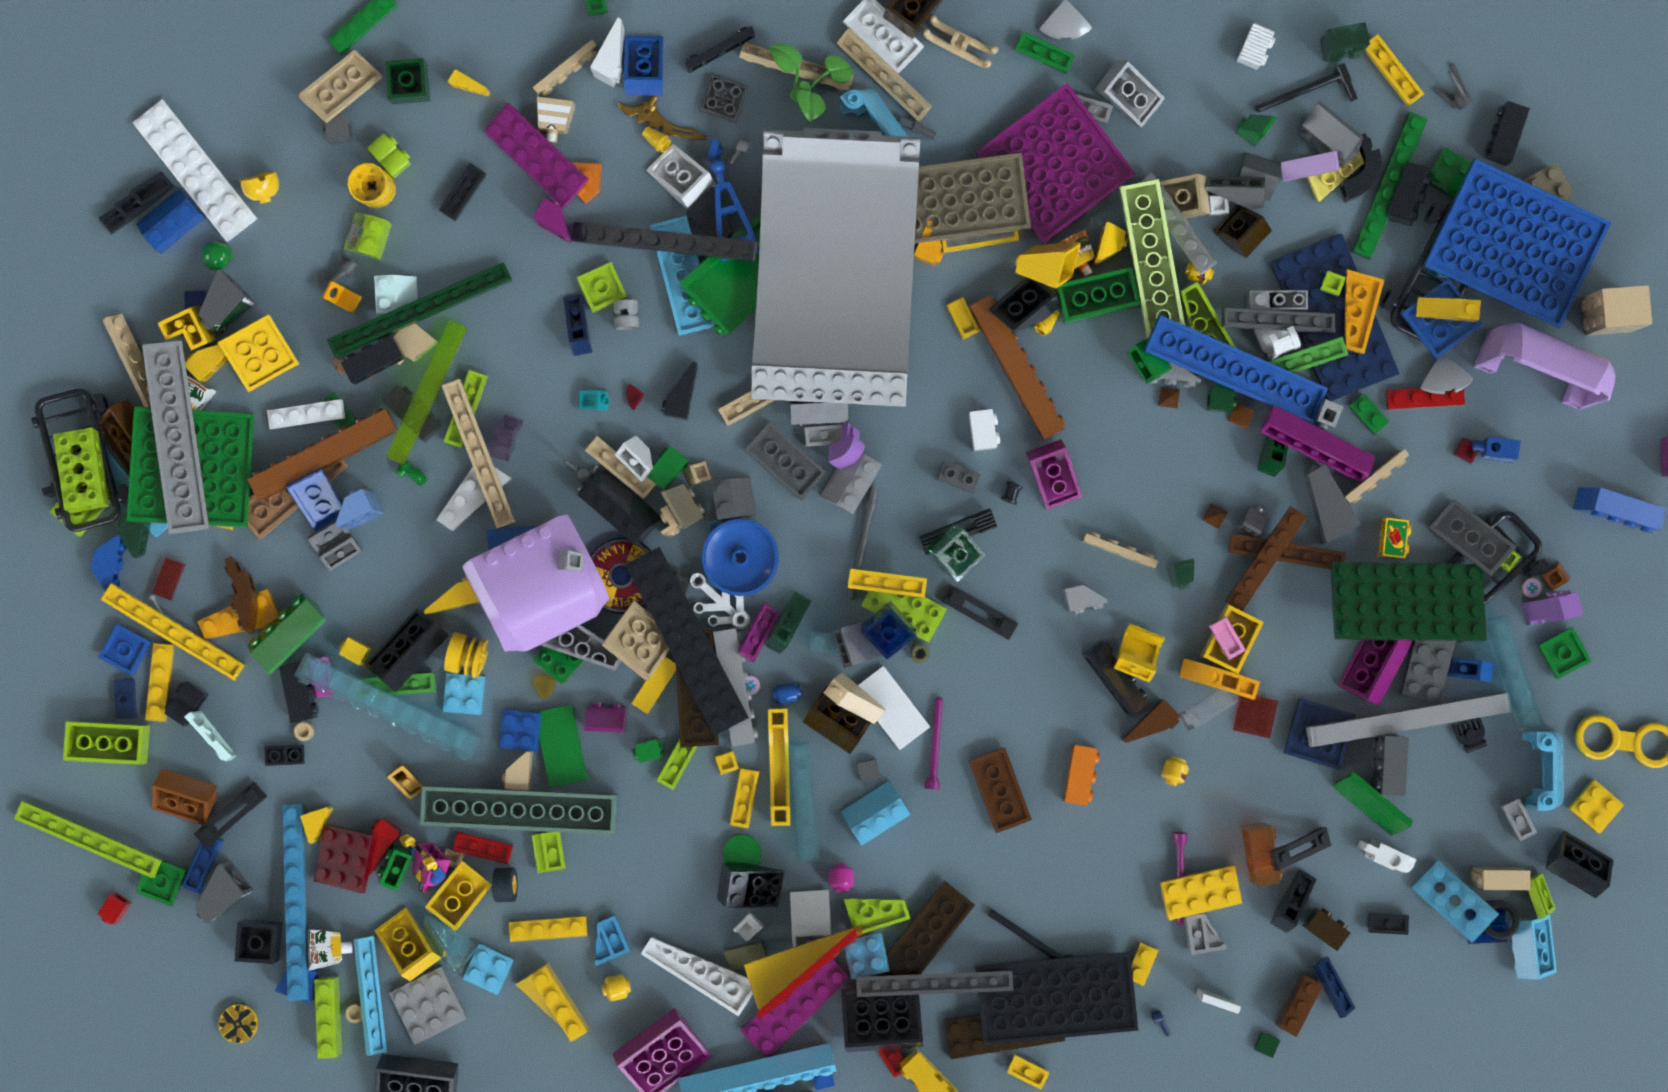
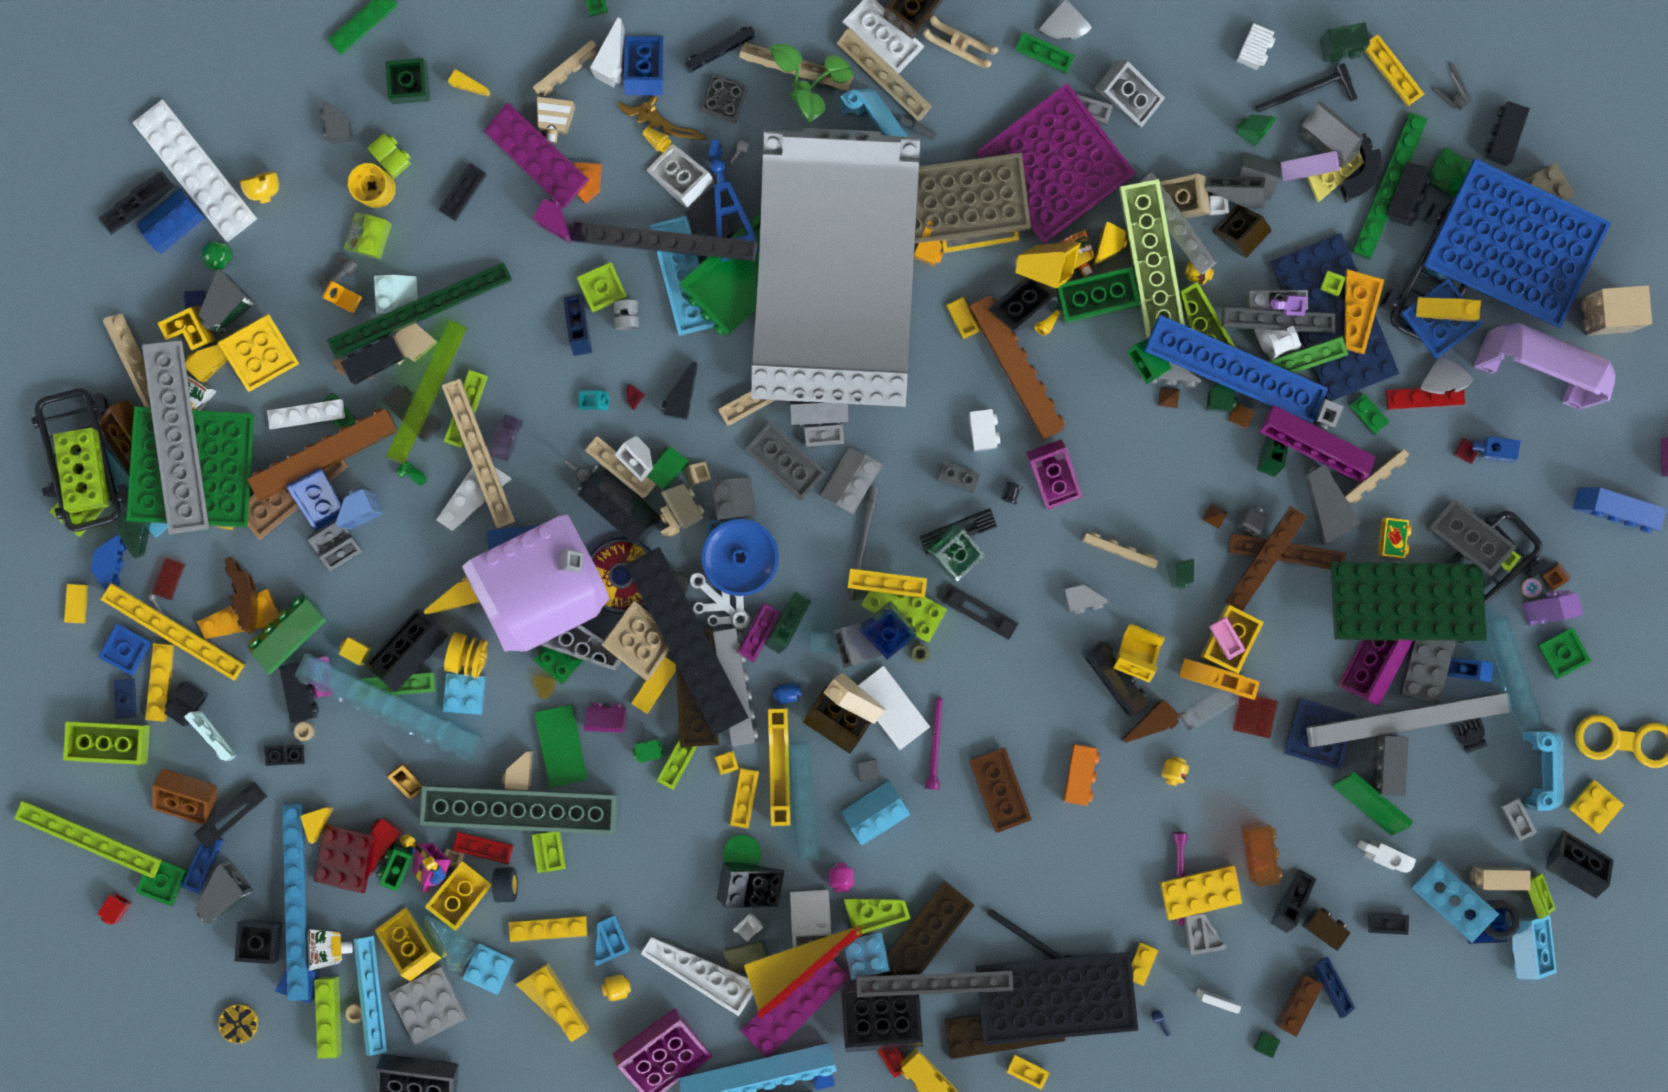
(76, 603): none -> yellow tile
(340, 86): tan plate -> none
(520, 730): blue plate -> none
(753, 684): tile -> none
(848, 450): medium lavender brick -> none
(1281, 855): black container -> none
(1292, 304): none -> medium lavender plate

